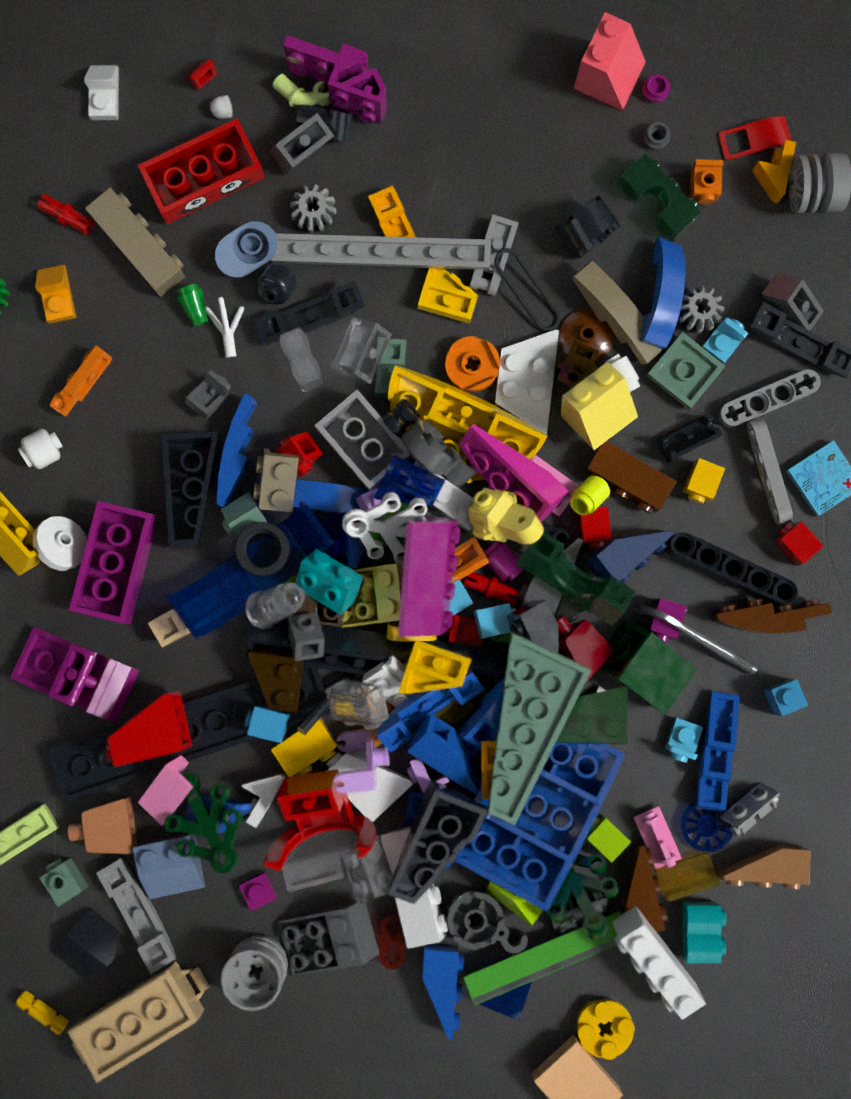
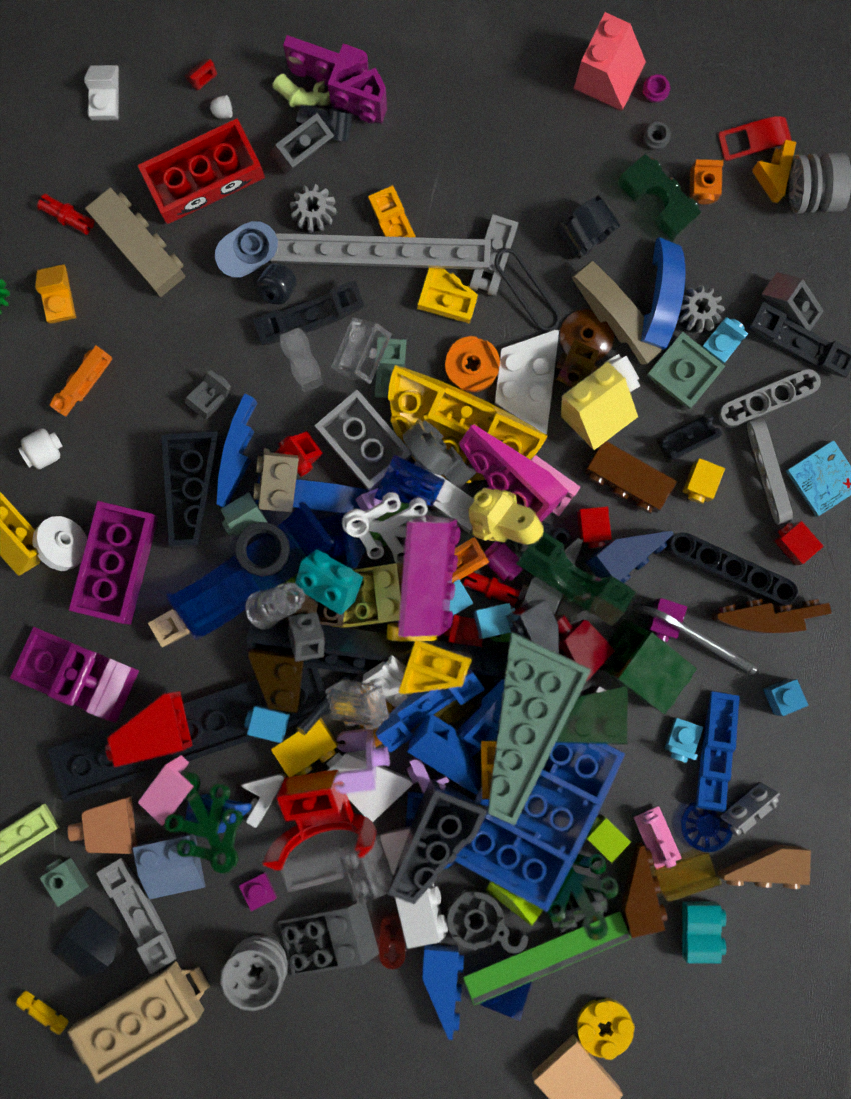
(193, 304): green cone -> none
(227, 333): white plant -> none
(401, 418): black wheel -> none
(589, 495): neon yellow brick -> none
(658, 962): white brick -> none

